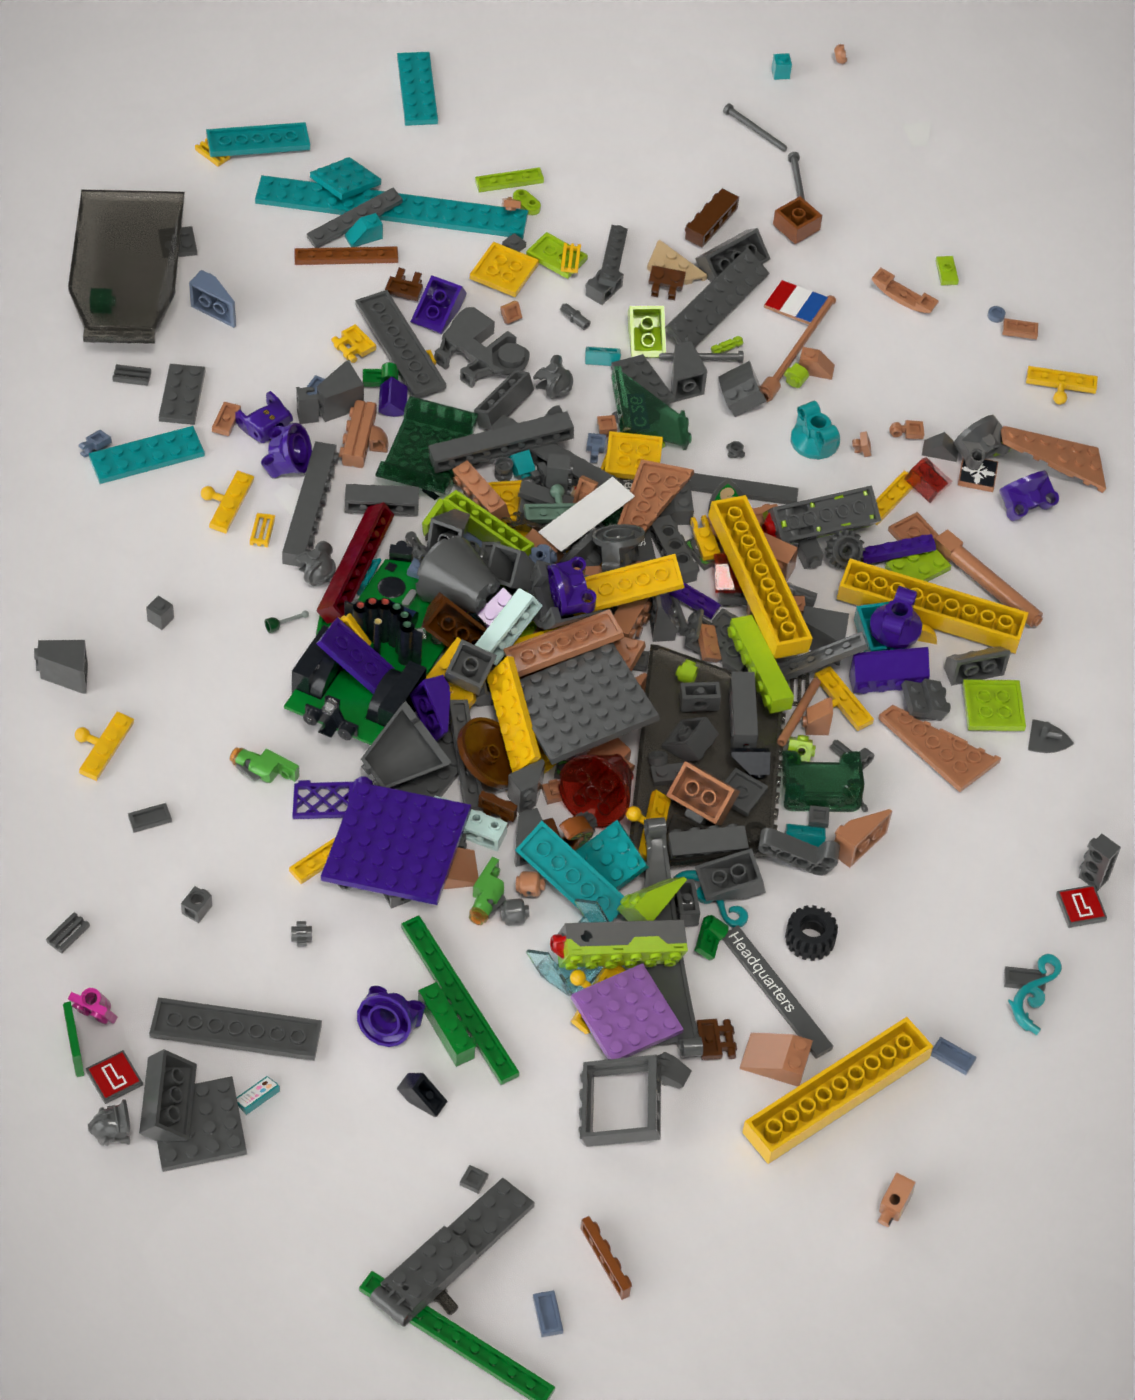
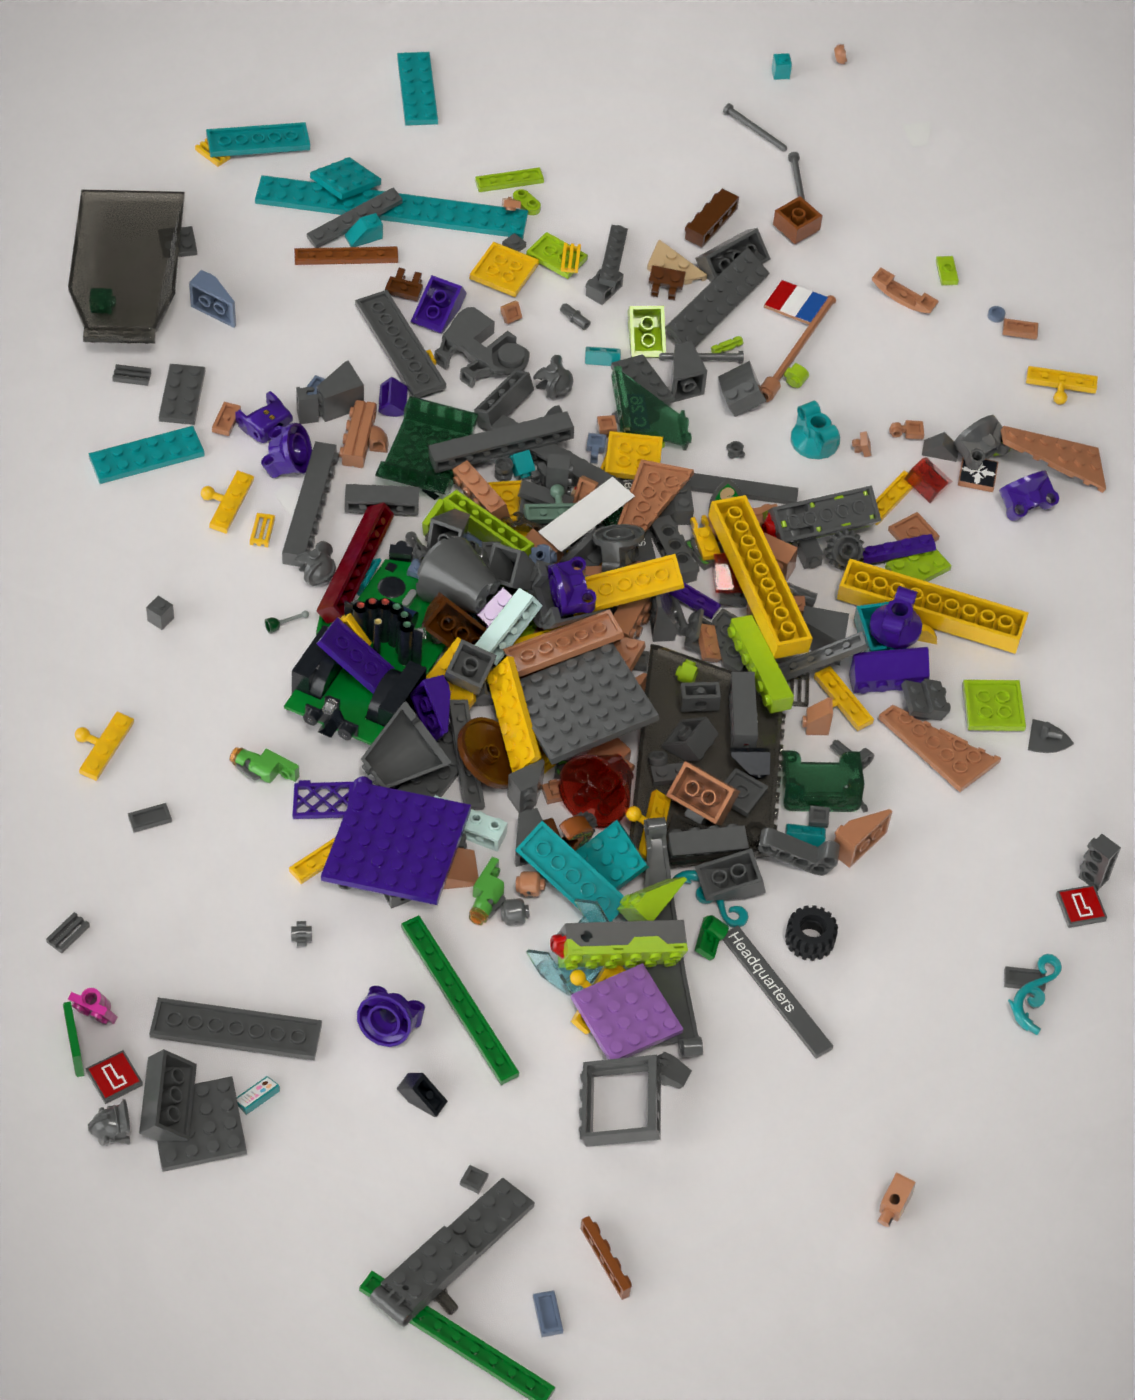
(63, 663): dark grey slope -> none
(94, 441): sand blue plate -> none
(196, 911): dark grey brick -> none
(357, 339): yellow plate -> none
(376, 377): green plate -> none
(446, 1024): green brick -> none
(492, 804): reddish brown plate -> none
(687, 904): dark grey brick -> none
(710, 1034): reddish brown plate -> none
(777, 1056): nougat slope -> none
(798, 712): nougat piece -> none
(802, 741): lime brick -> none
(816, 363): nougat slope -> none
(837, 1090): yellow brick -> none
(953, 550): nougat brick -> none
(953, 1056): sand blue tile -> none
(977, 665): dark grey slope -> none

